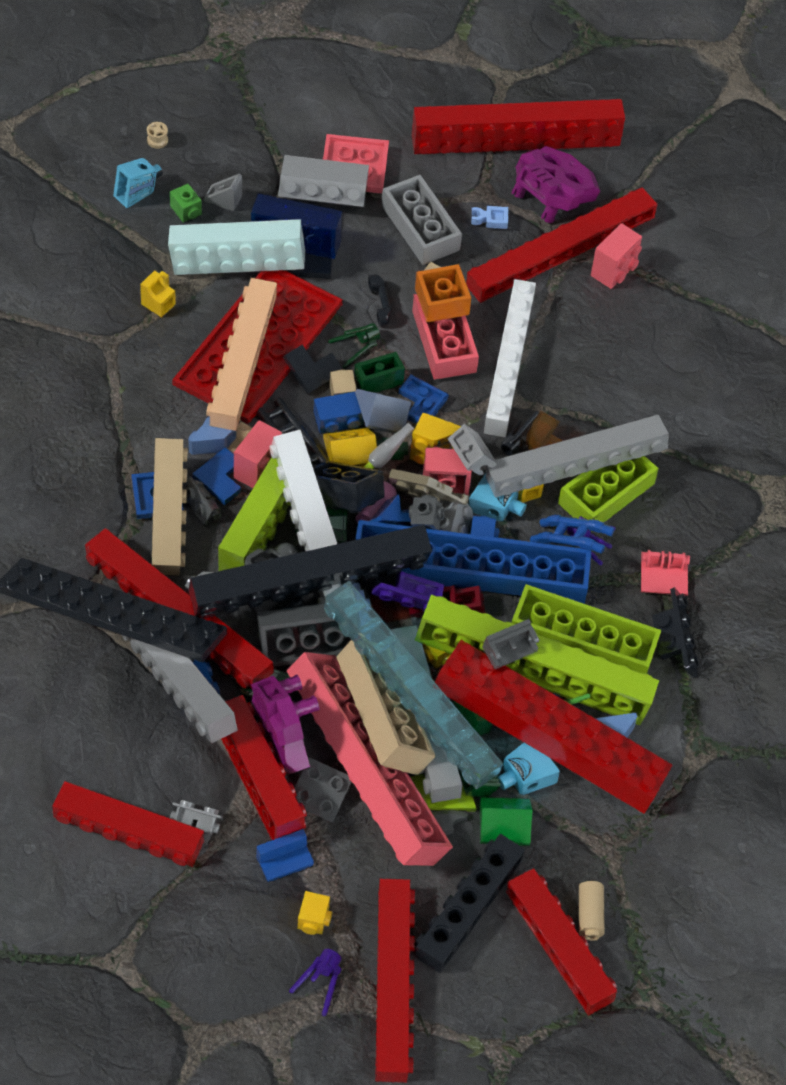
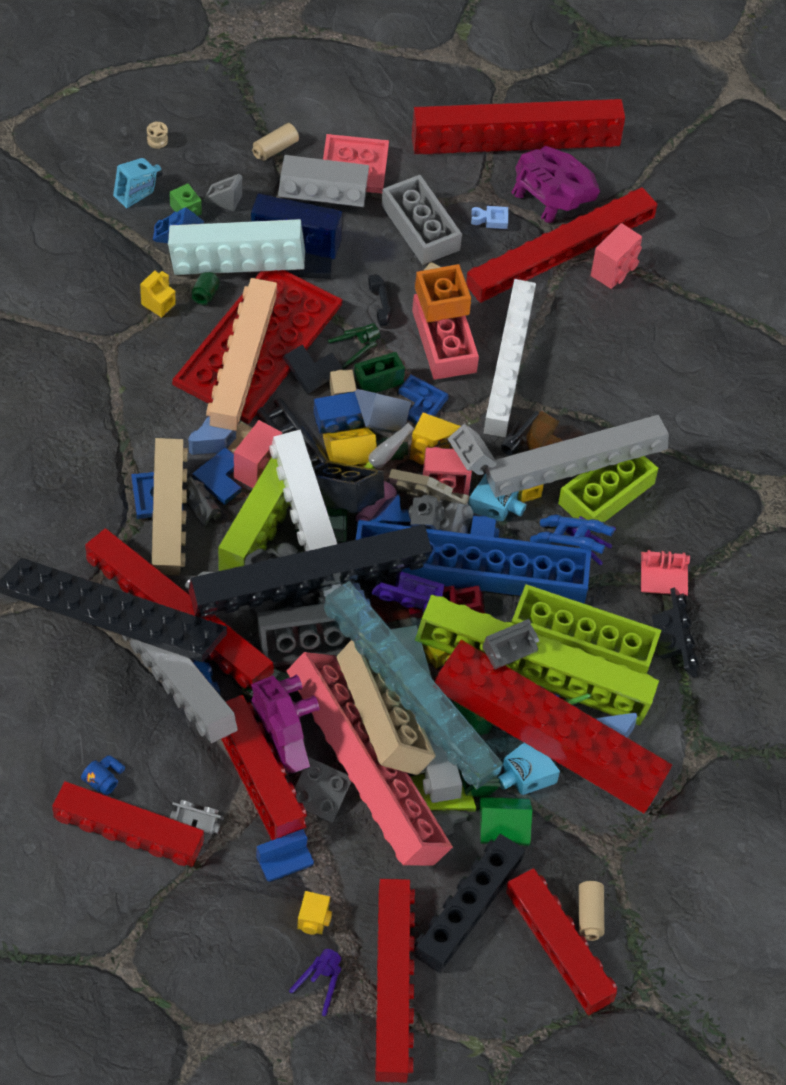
(99, 777): none -> blue piece
(182, 217): none -> blue slope
(205, 288): none -> dark green brick
(275, 142): none -> tan brick

